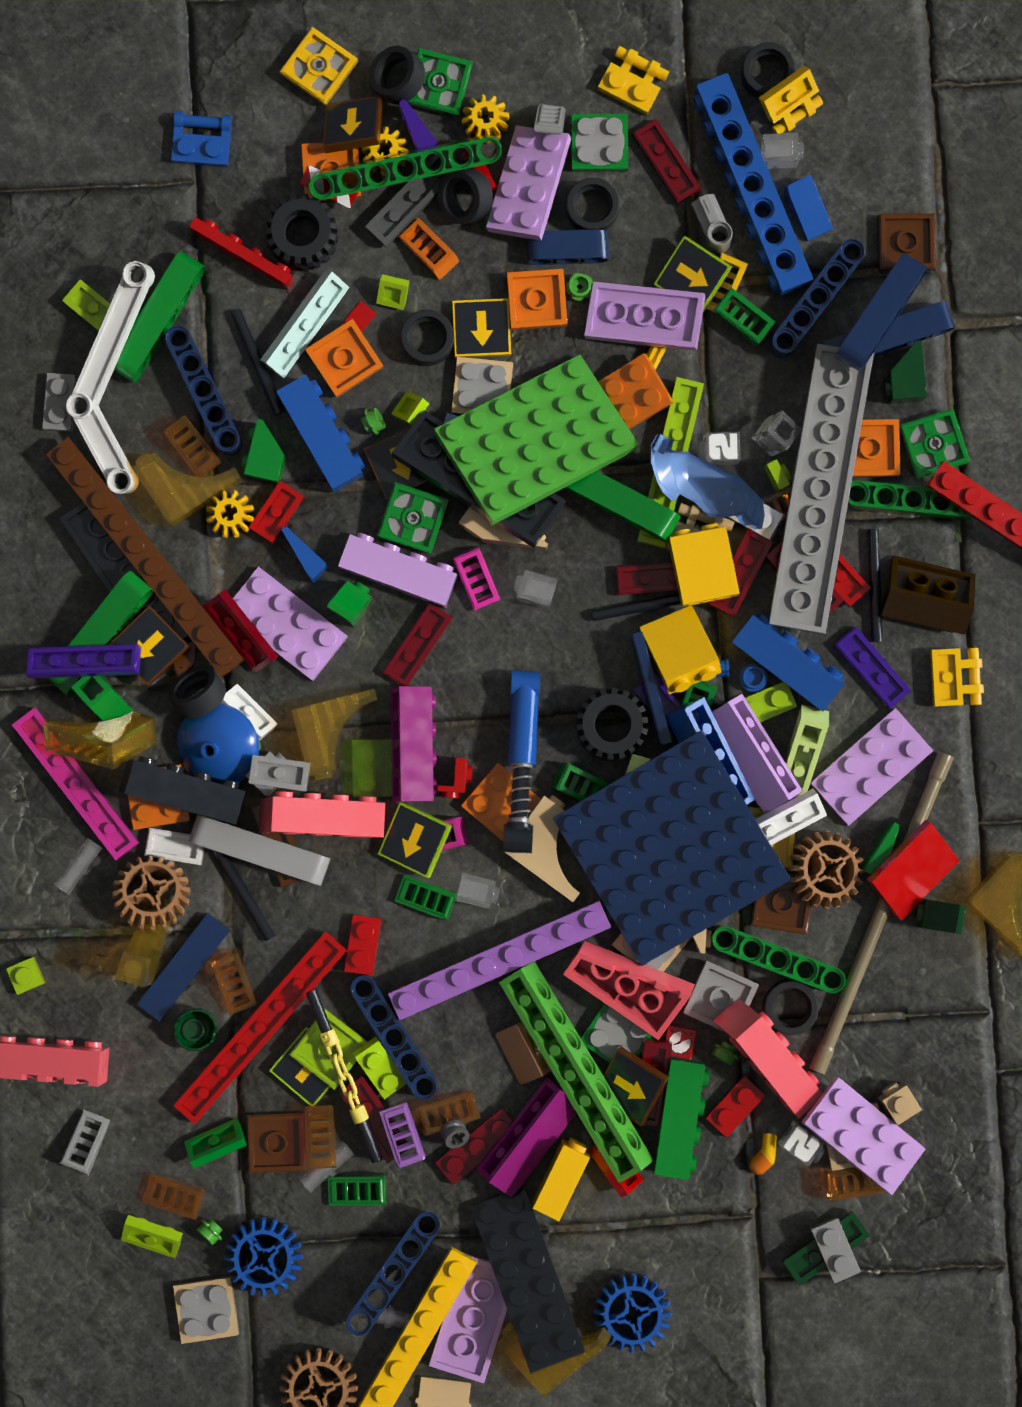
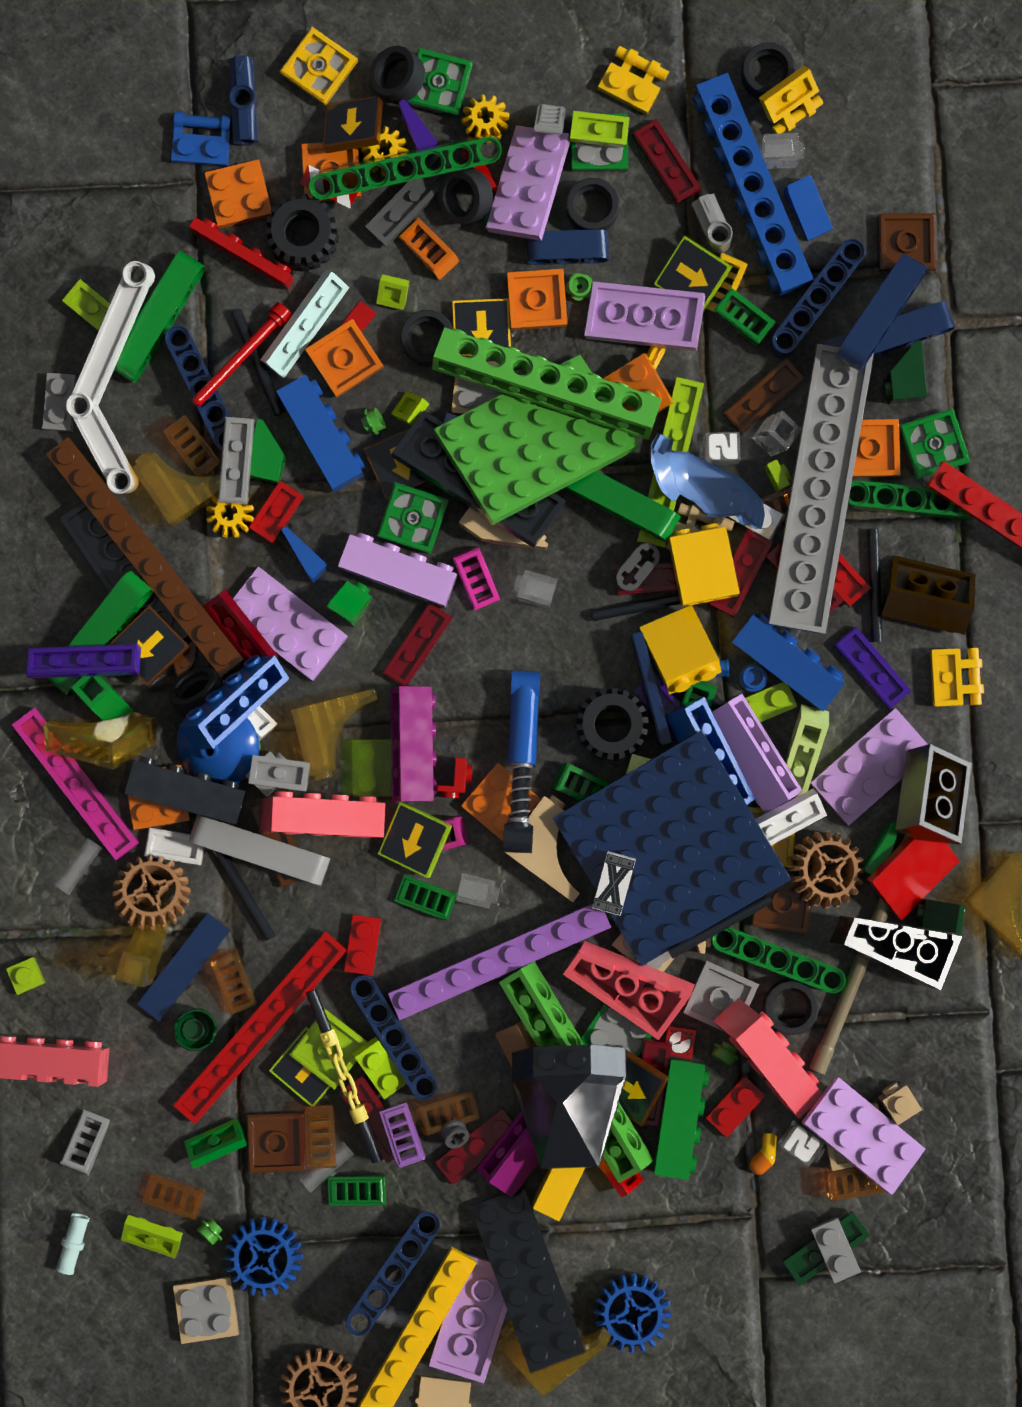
(72, 1243): none -> light aqua pin
(233, 702): none -> blue brick
(236, 460): none -> light grey tile
(238, 194): none -> orange plate
(243, 84): none -> dark blue piece
(277, 317): none -> red piece
(554, 395): none -> bright green brick
(569, 1100): none -> black wedge
(599, 129): none -> lime plate
(614, 883): none -> tile
(632, 563): none -> dark grey beam
(720, 926): none -> black bar
(763, 396): none -> reddish brown tile
(907, 951): none -> black wedge
(933, 795): none -> dark brown slope

